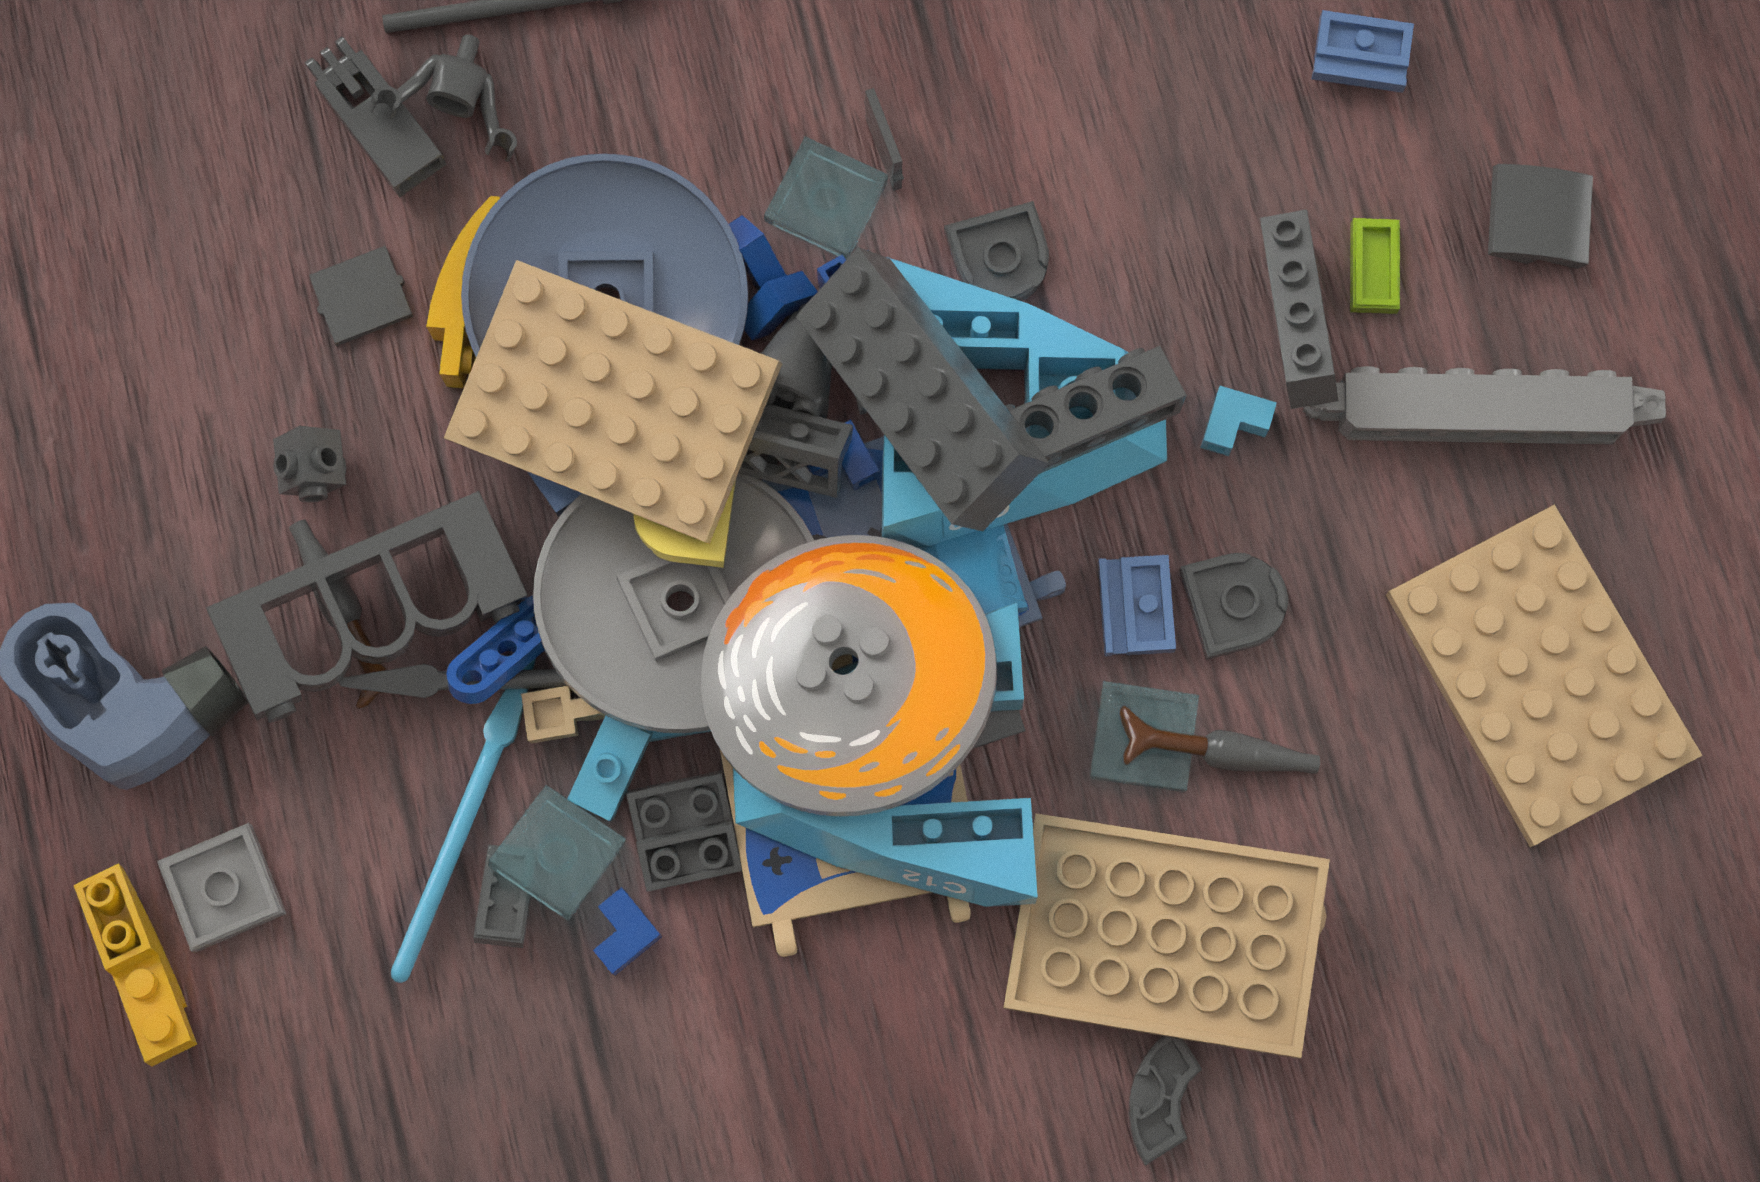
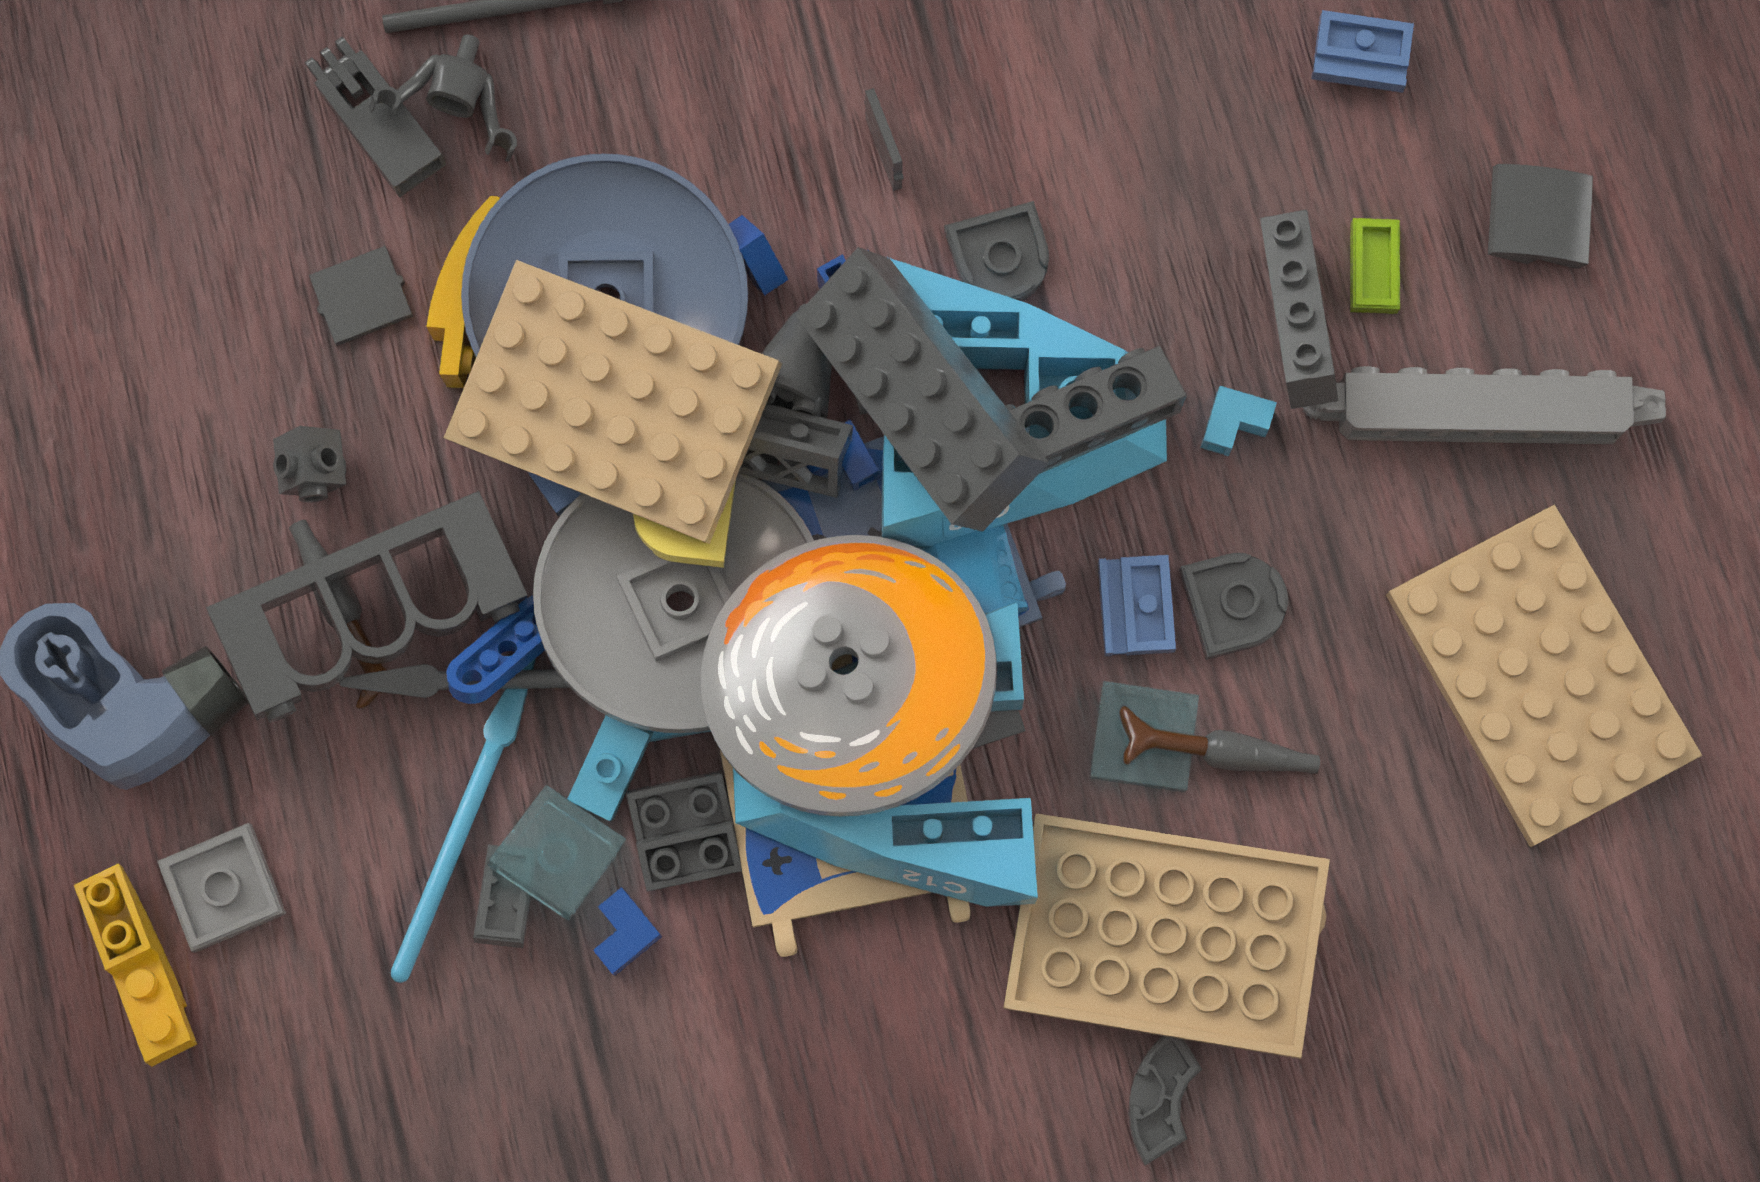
(555, 713): tan plate -> none
(775, 302): blue piece -> none
(826, 198): clear light blue tile -> none

